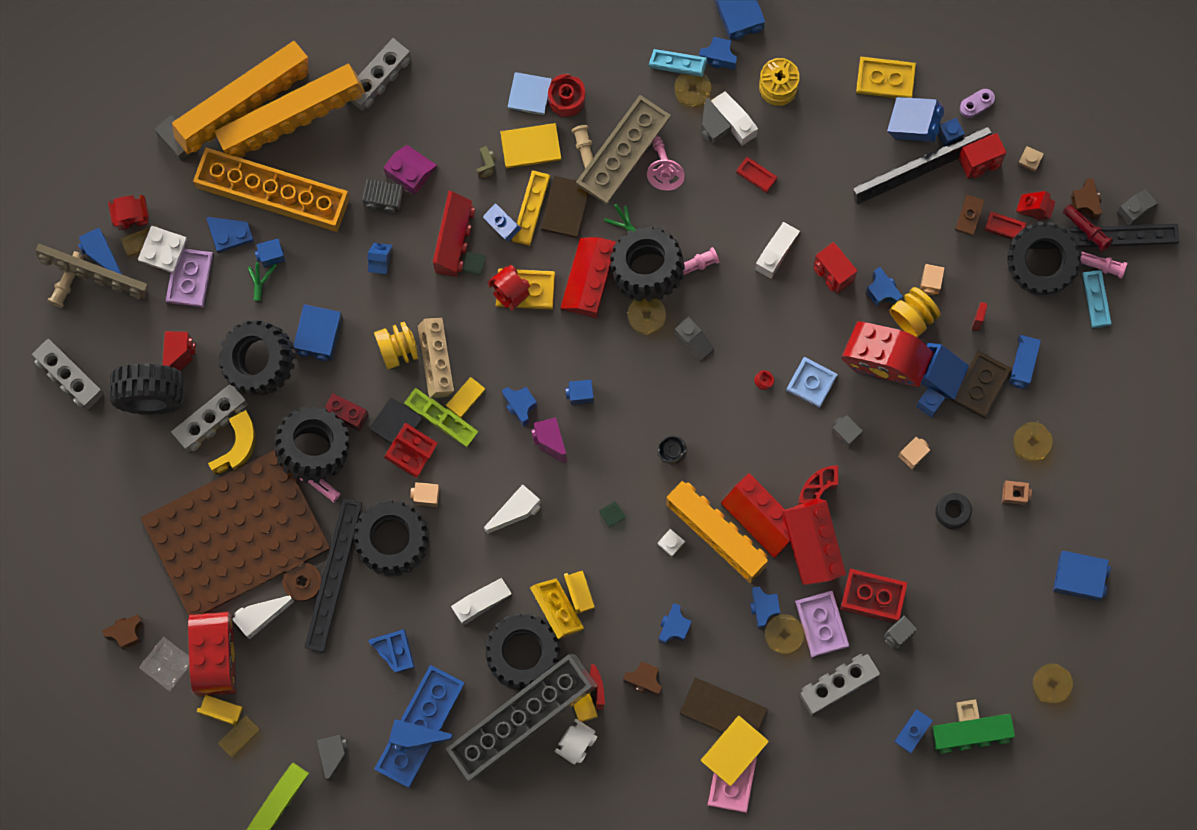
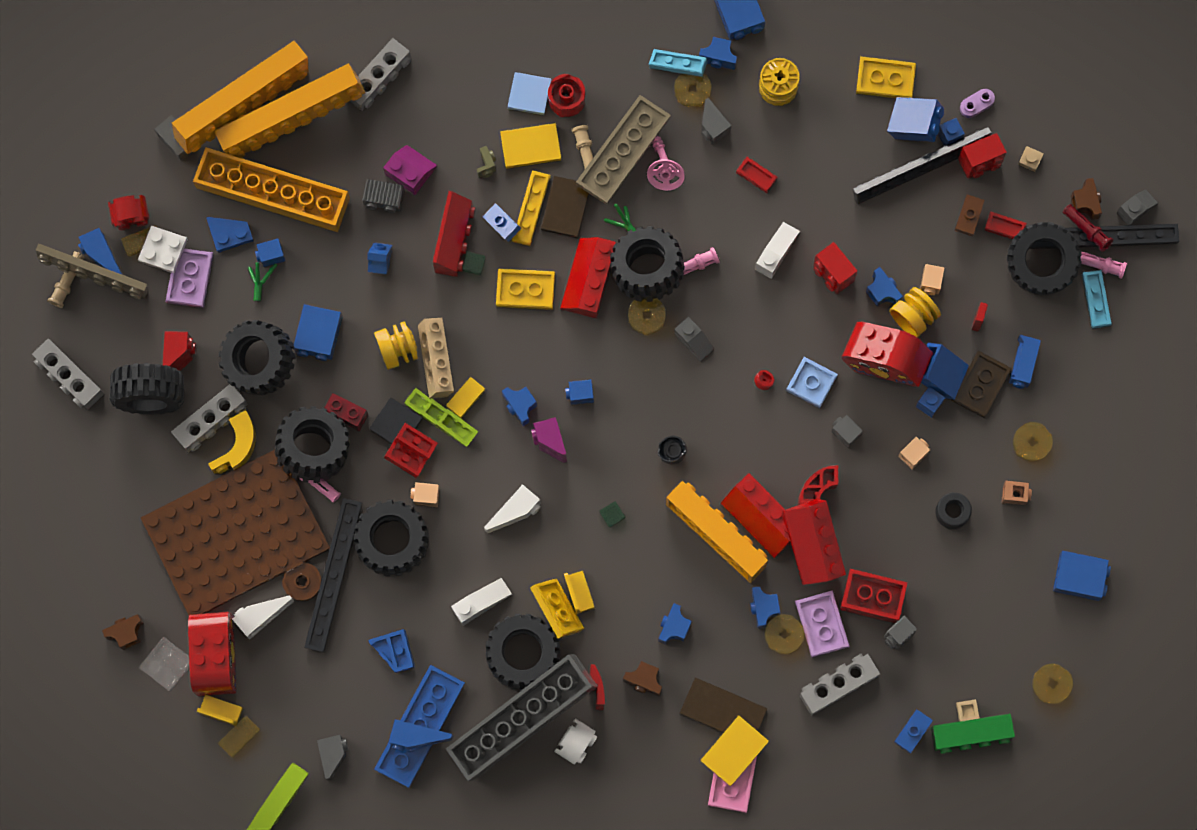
(509, 287): red brick -> none
(585, 709): yellow tile -> none
(671, 542): white plate -> none
(741, 124): white slope -> none
(1036, 205): red brick -> none

